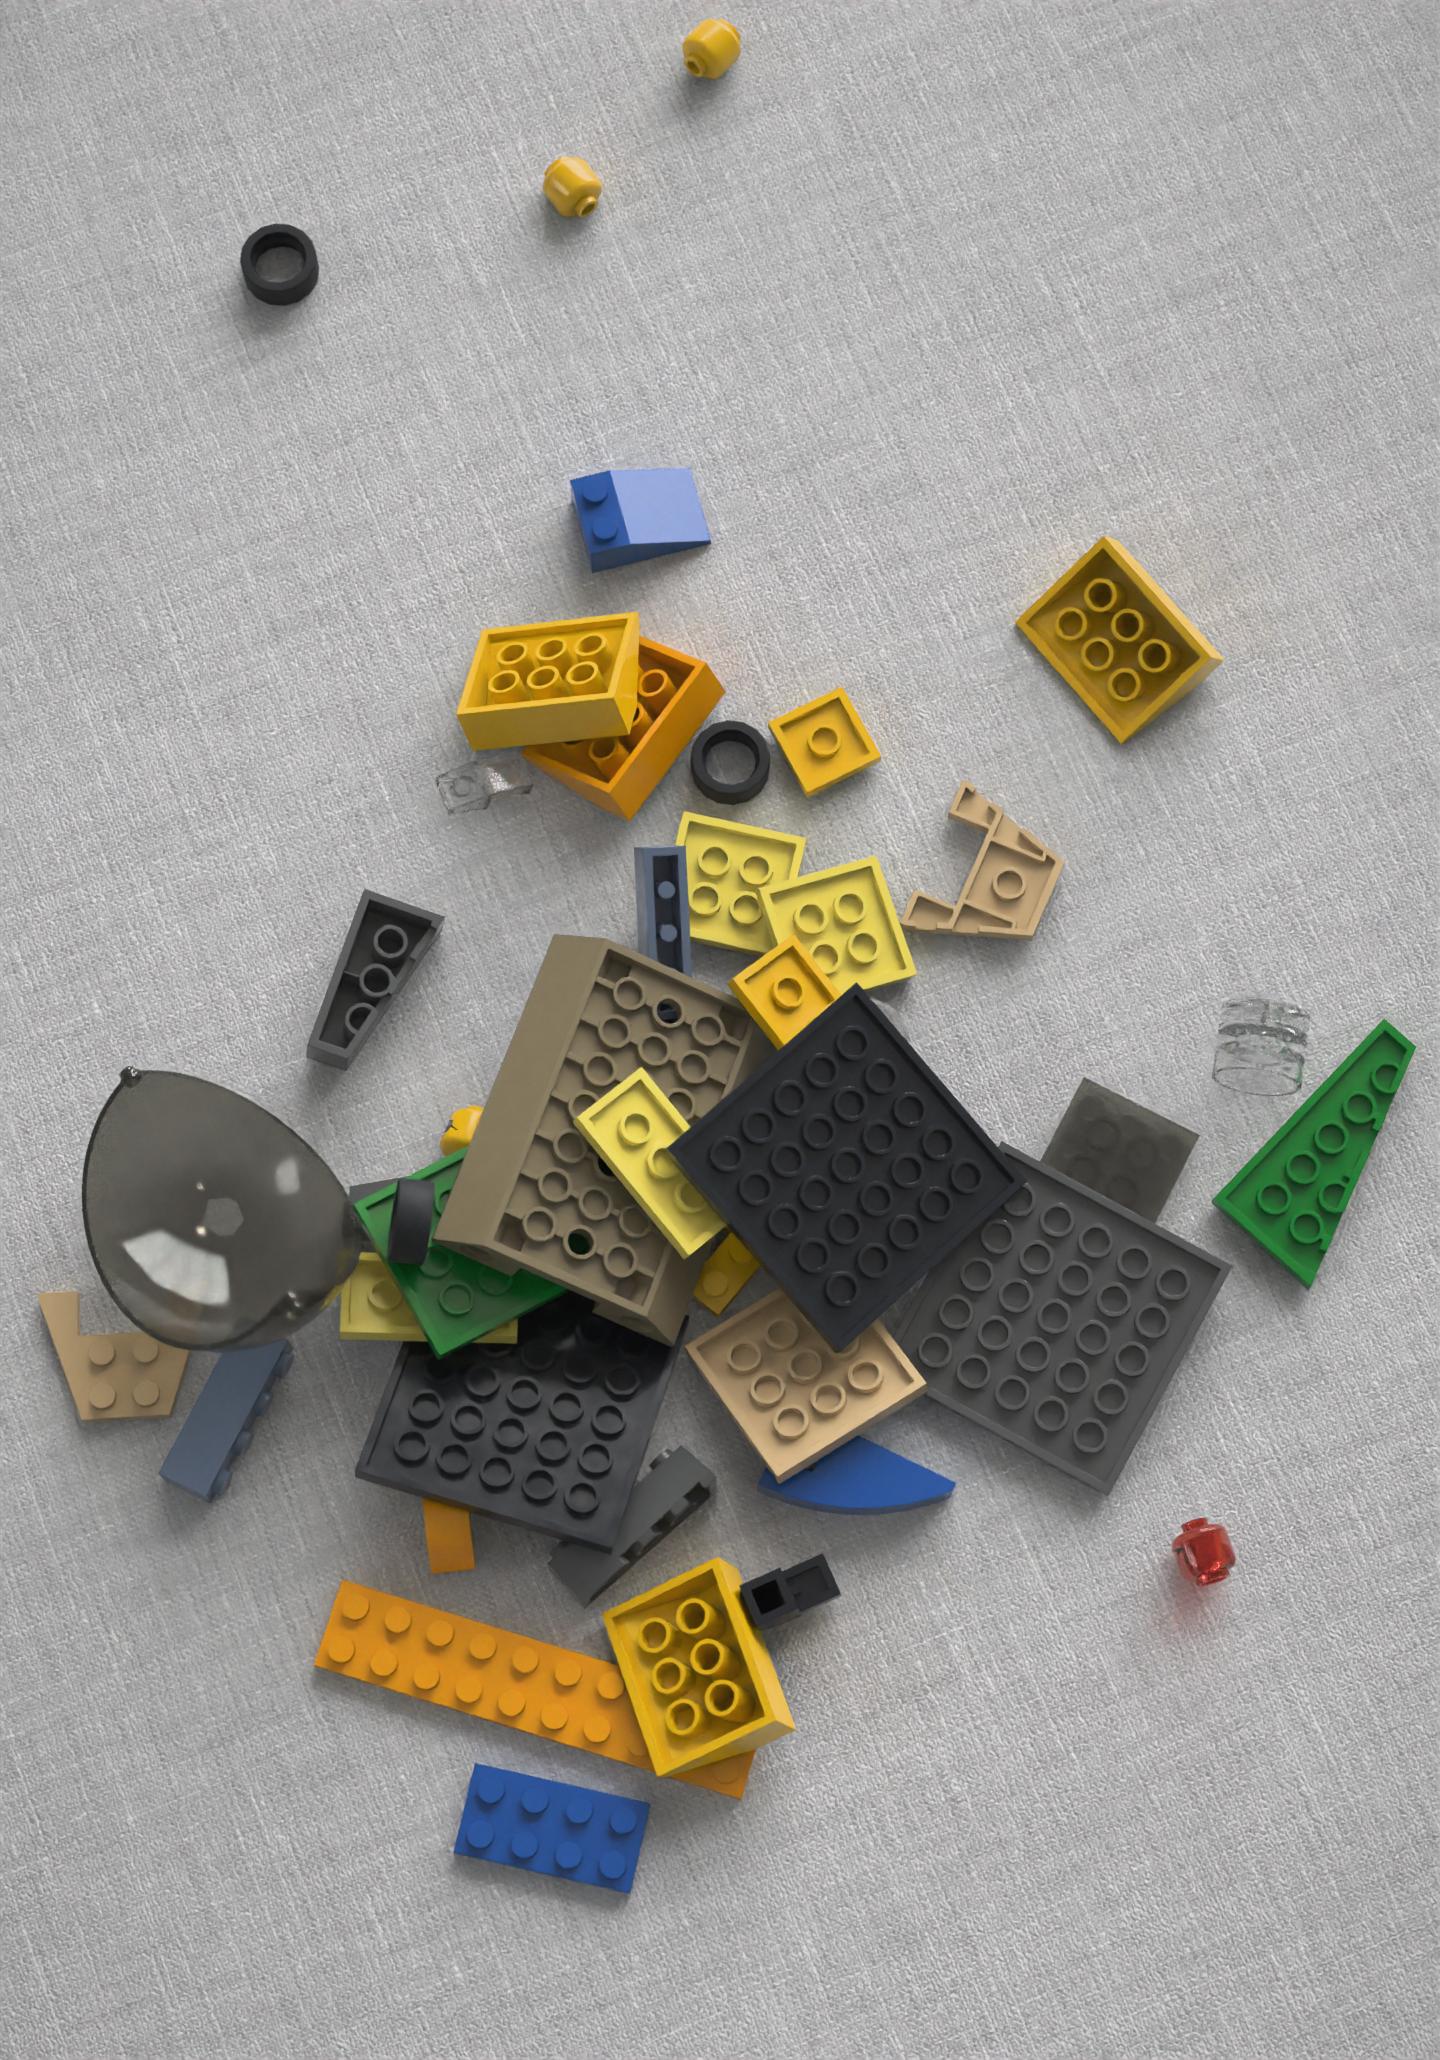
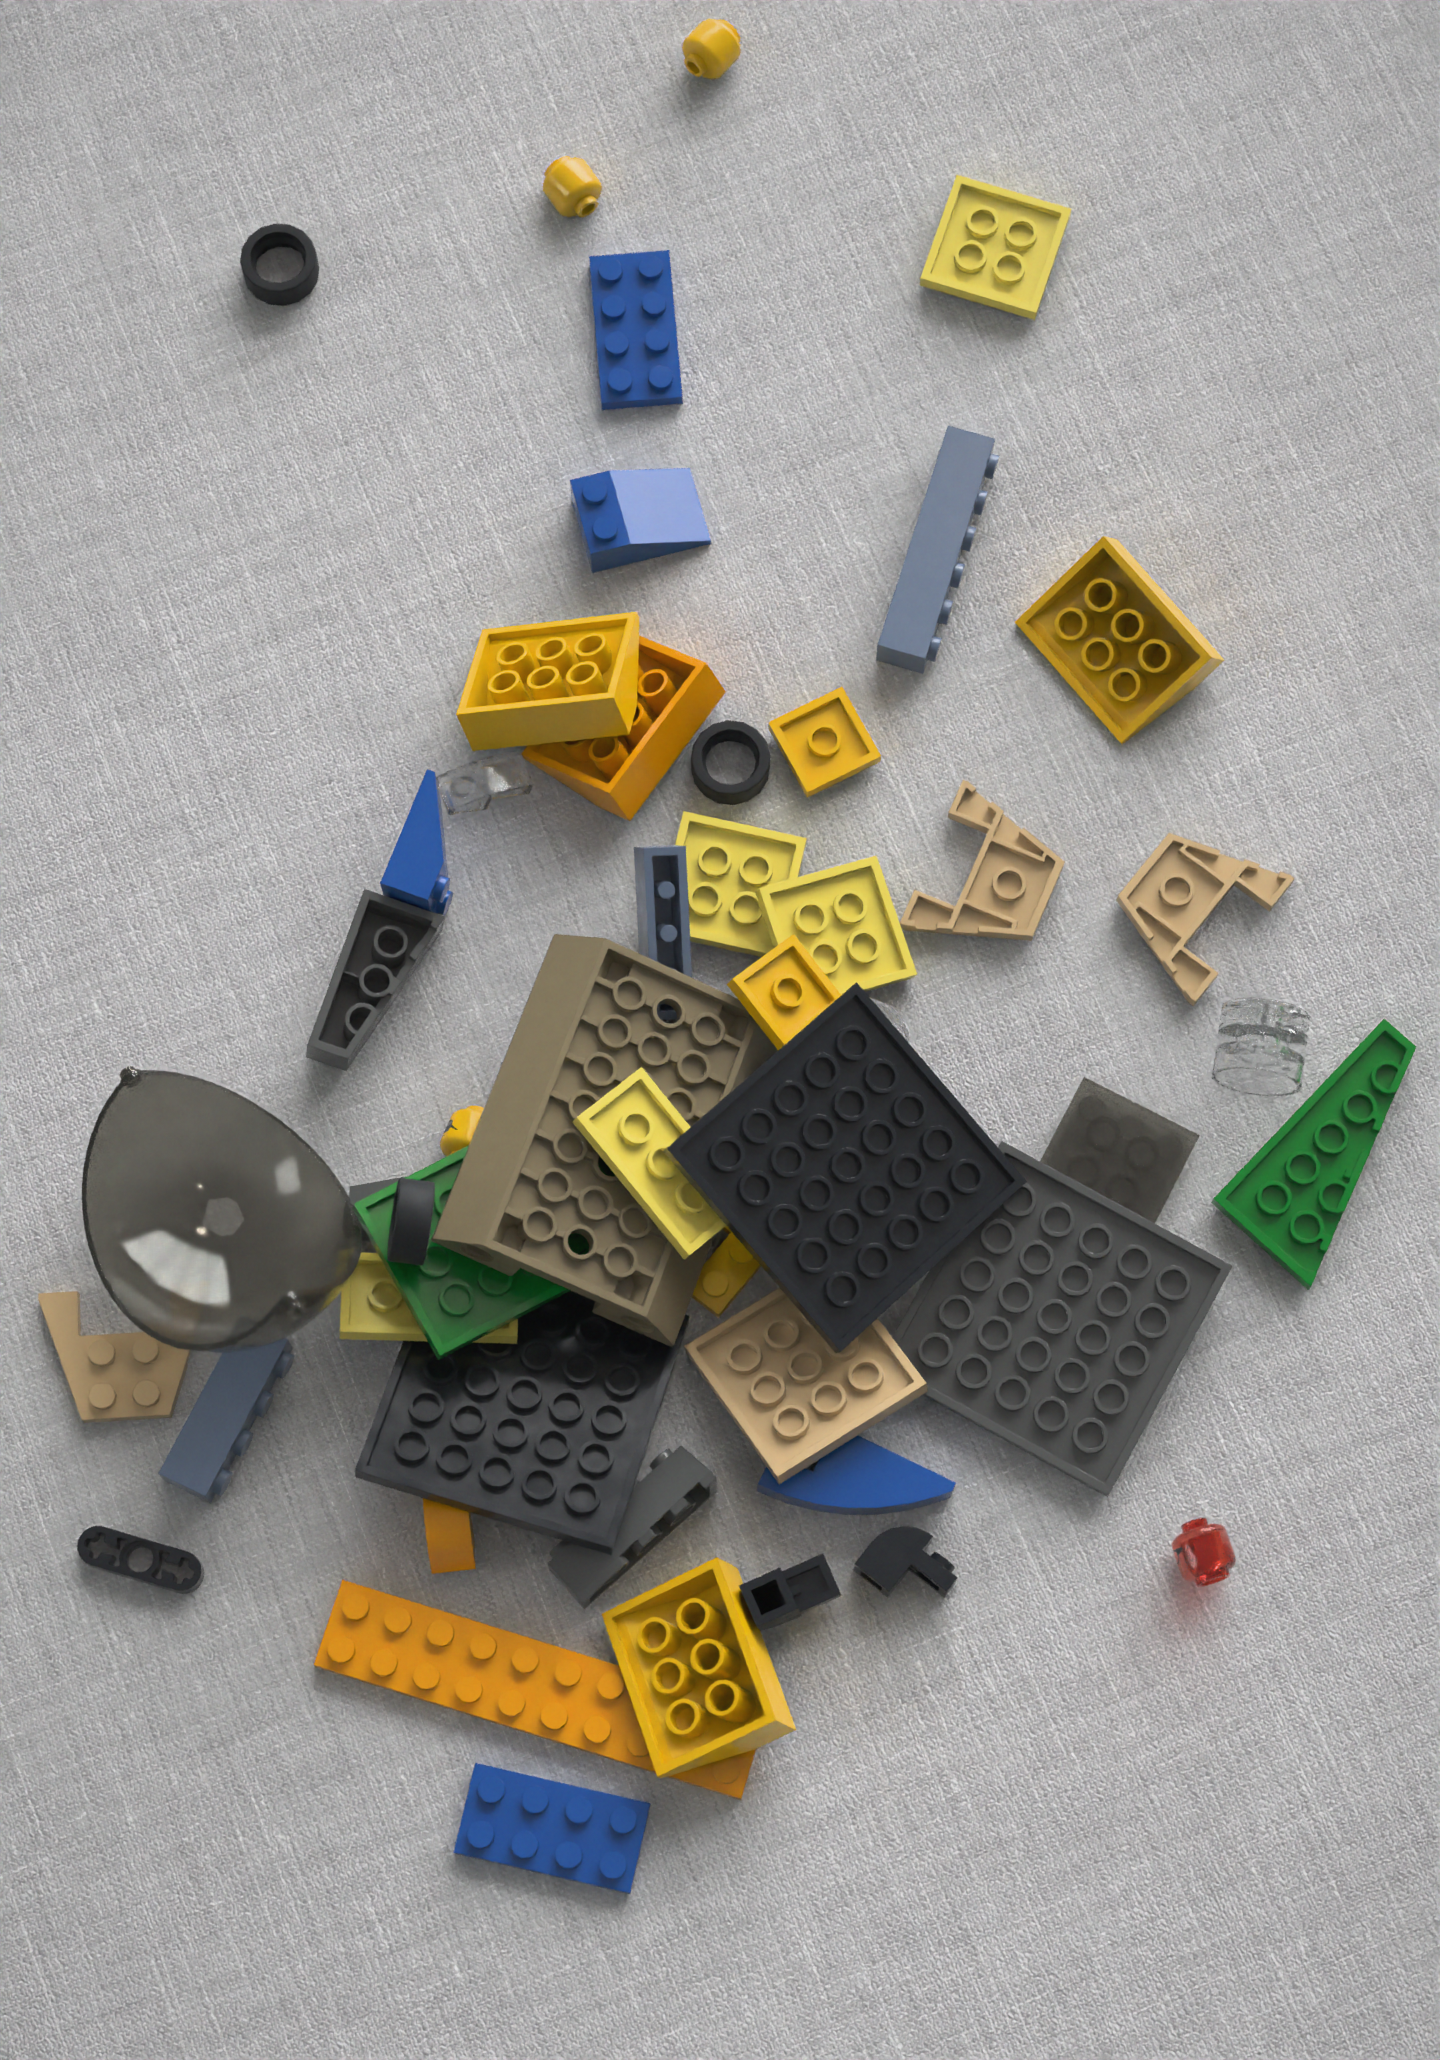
(113, 1538): none -> black beam
(419, 861): none -> blue slope
(635, 330): none -> blue plate
(897, 1552): none -> black brick
(935, 550): none -> sand blue brick
(995, 247): none -> light yellow plate
(1179, 892): none -> tan wing

